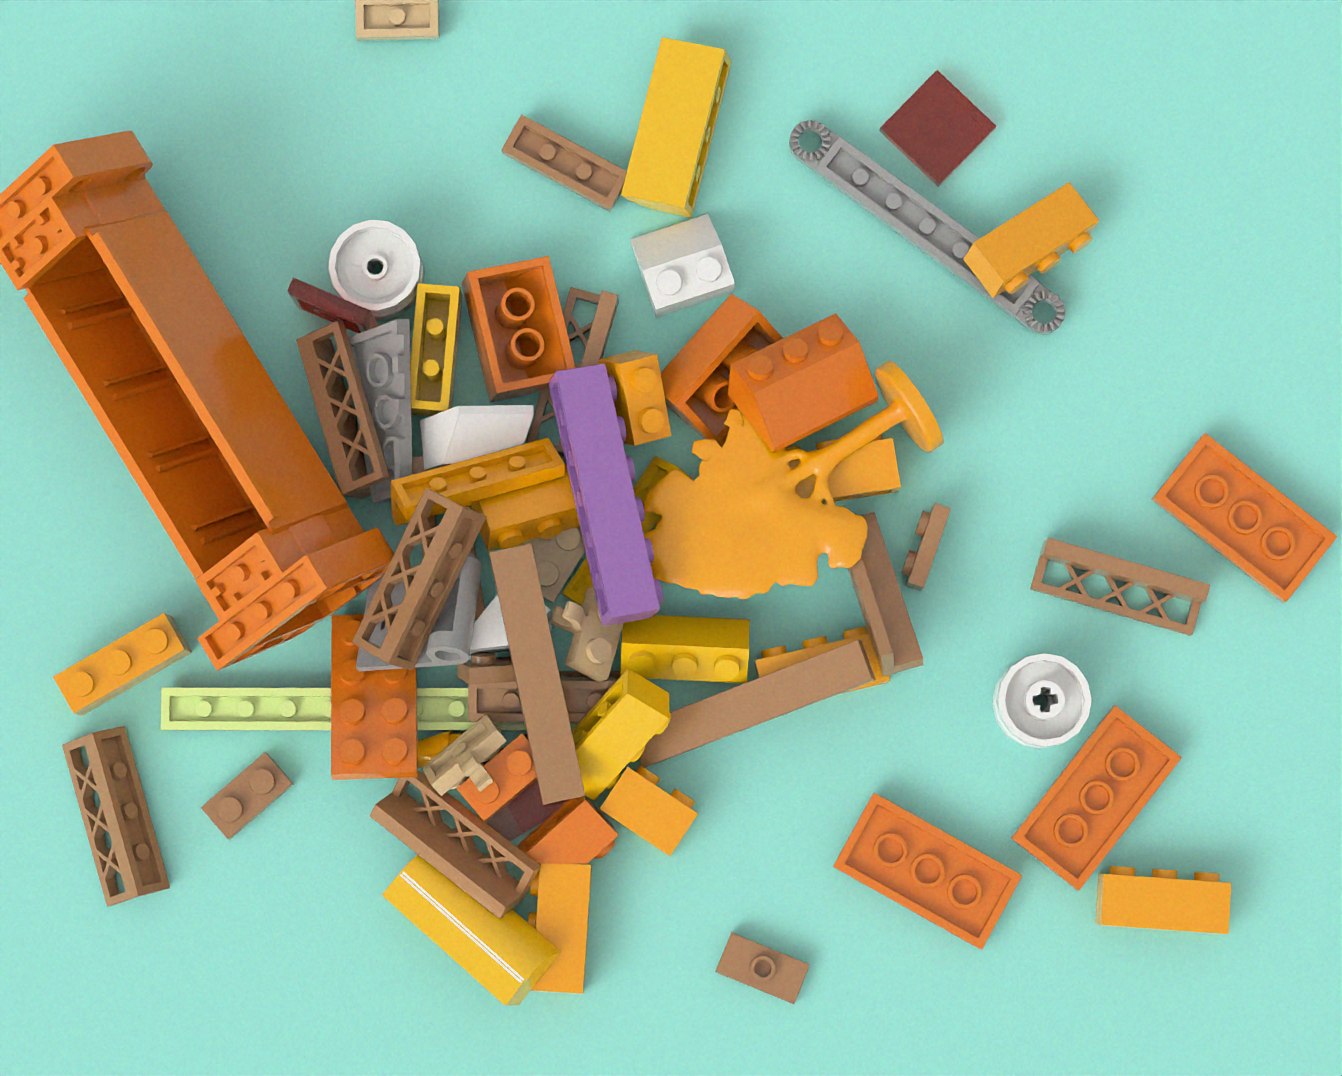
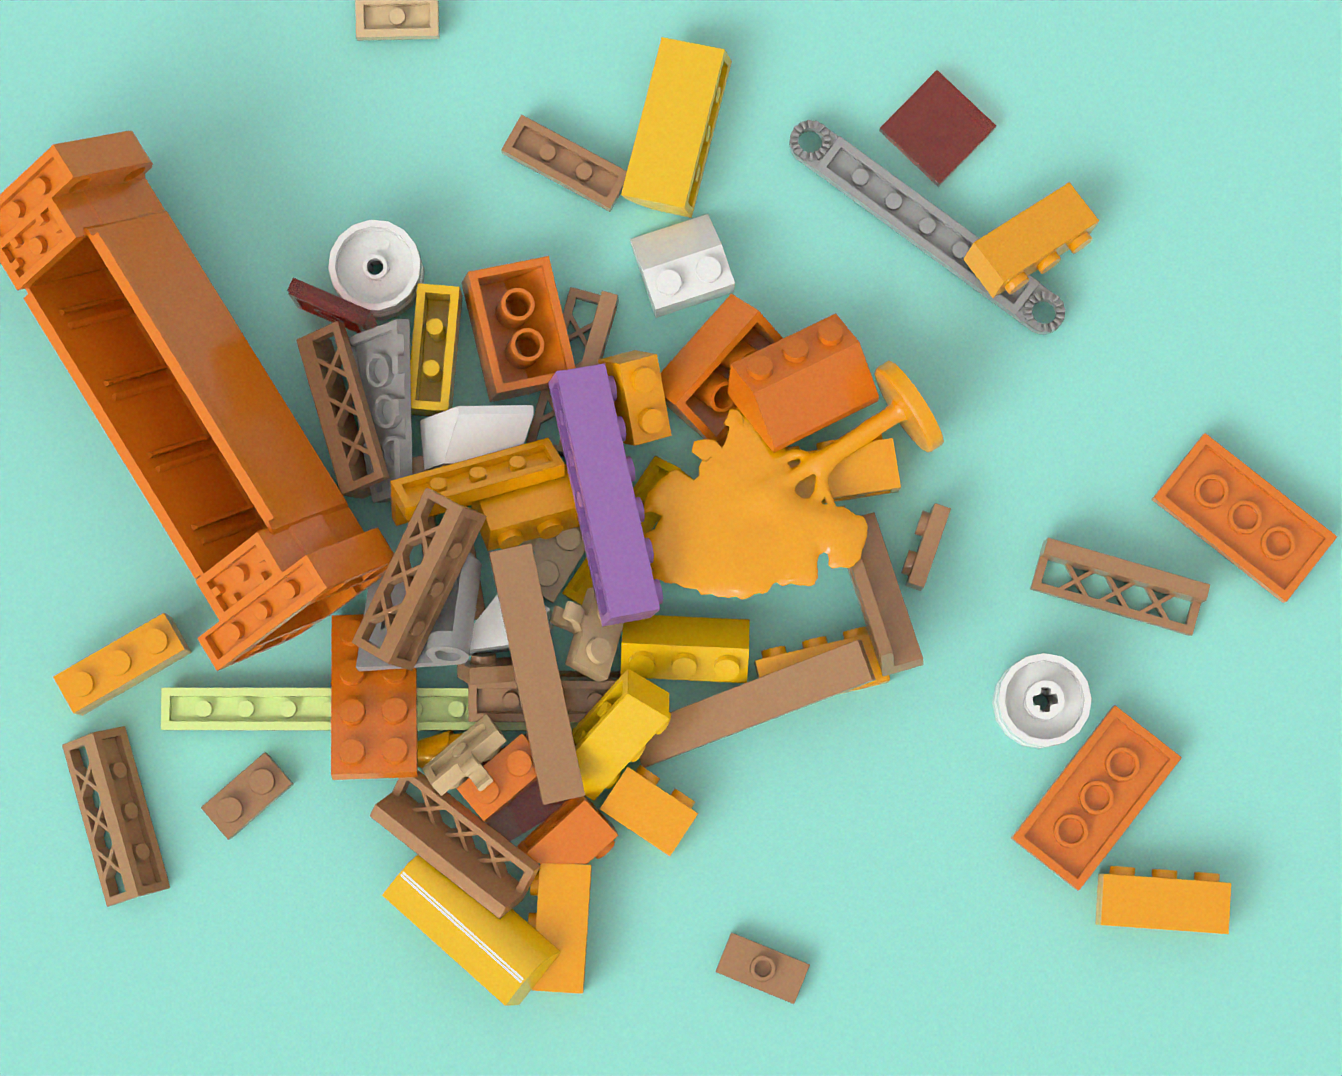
(927, 871): orange plate -> none

